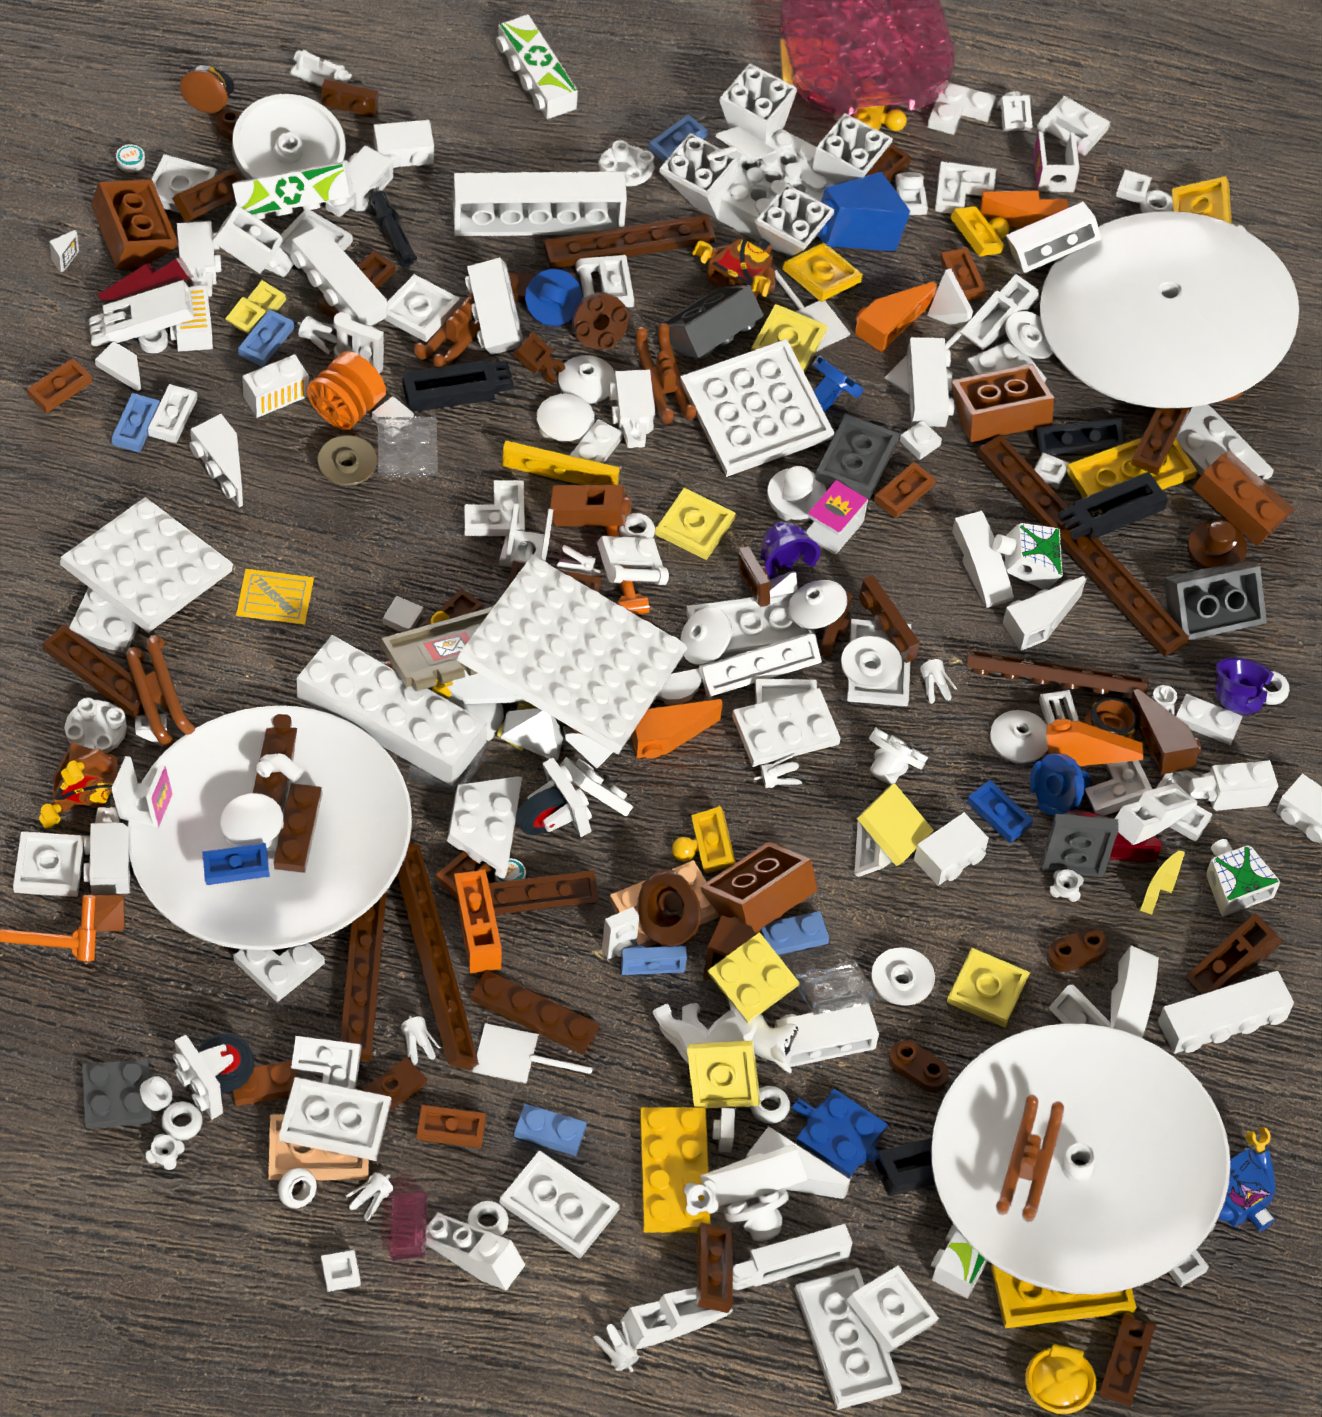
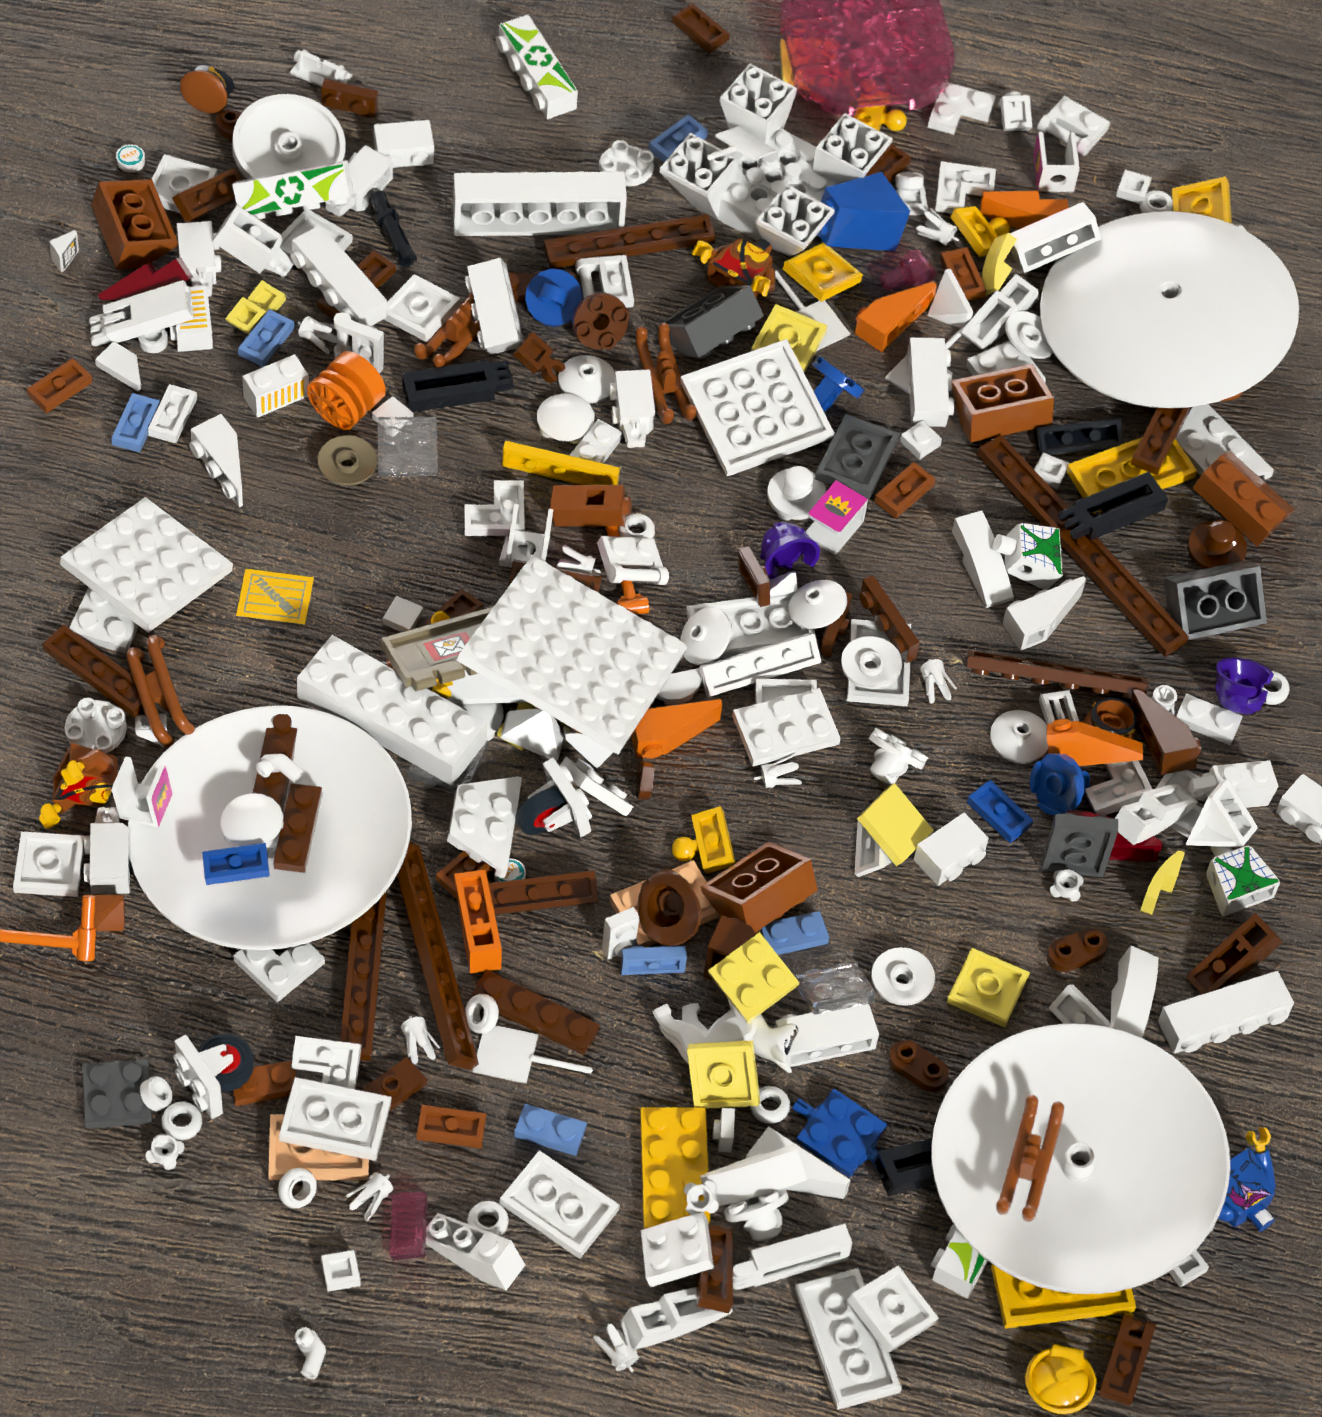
(313, 1349): none -> white arm
(490, 1016): none -> white piece
(644, 780): none -> reddish brown tile
(677, 1249): none -> white plate
(695, 523): light yellow tile -> none
(700, 28): none -> reddish brown plate
(913, 270): none -> clear pink axle
(937, 228): none -> white piece
(995, 269): none -> light yellow slope
(1223, 820): none -> white slope

